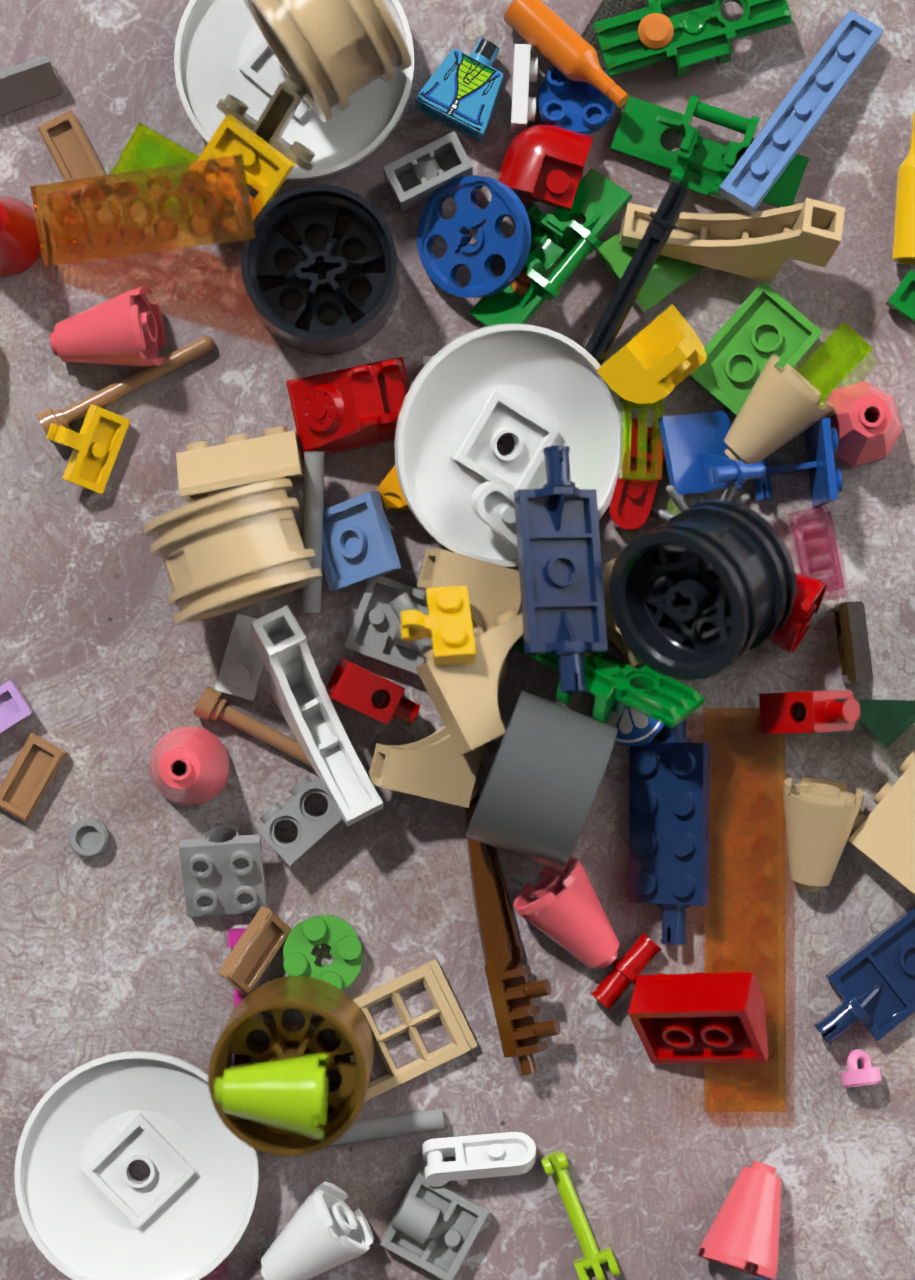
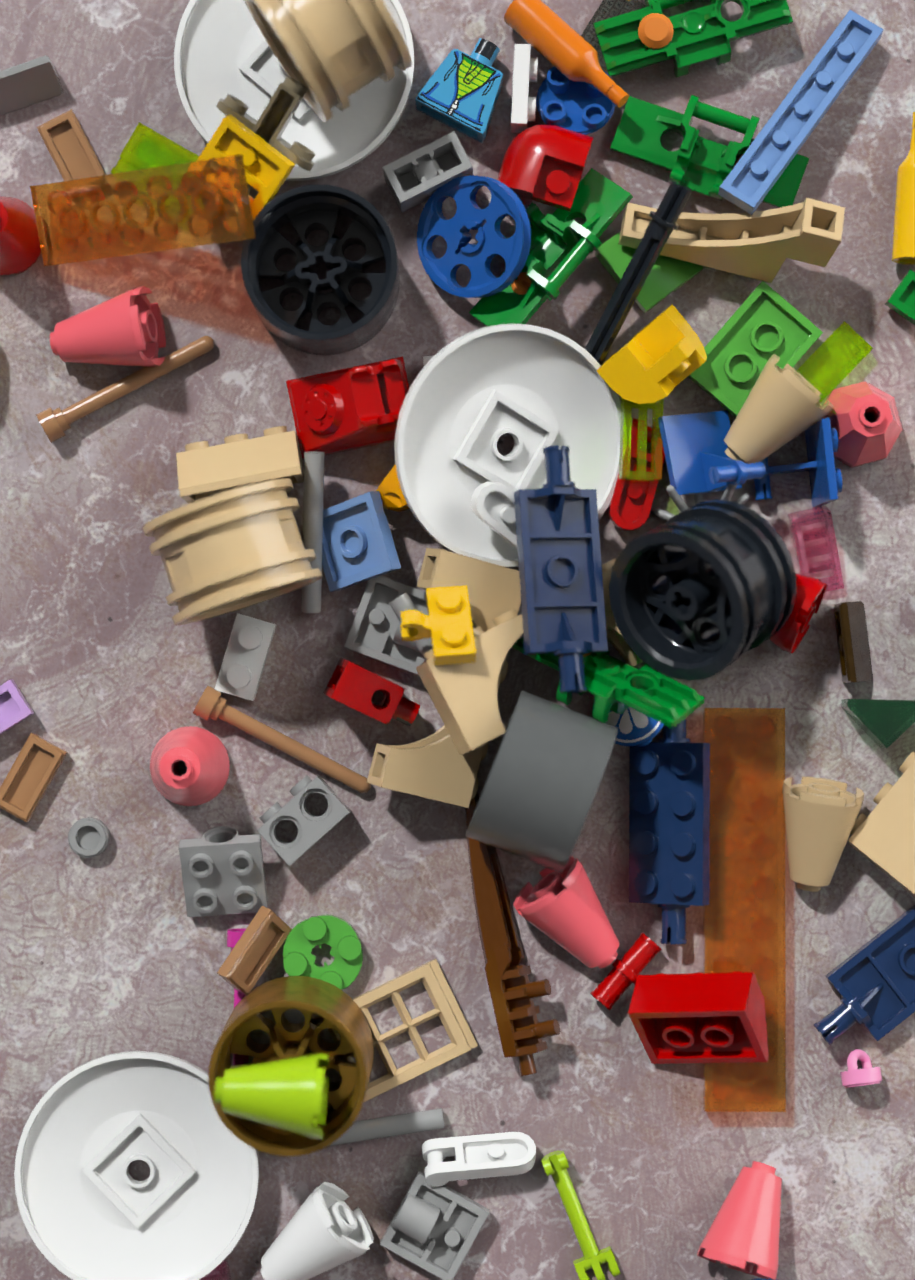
(93, 447): yellow plate -> none
(311, 714): white arch -> none
(824, 711): red torso -> none

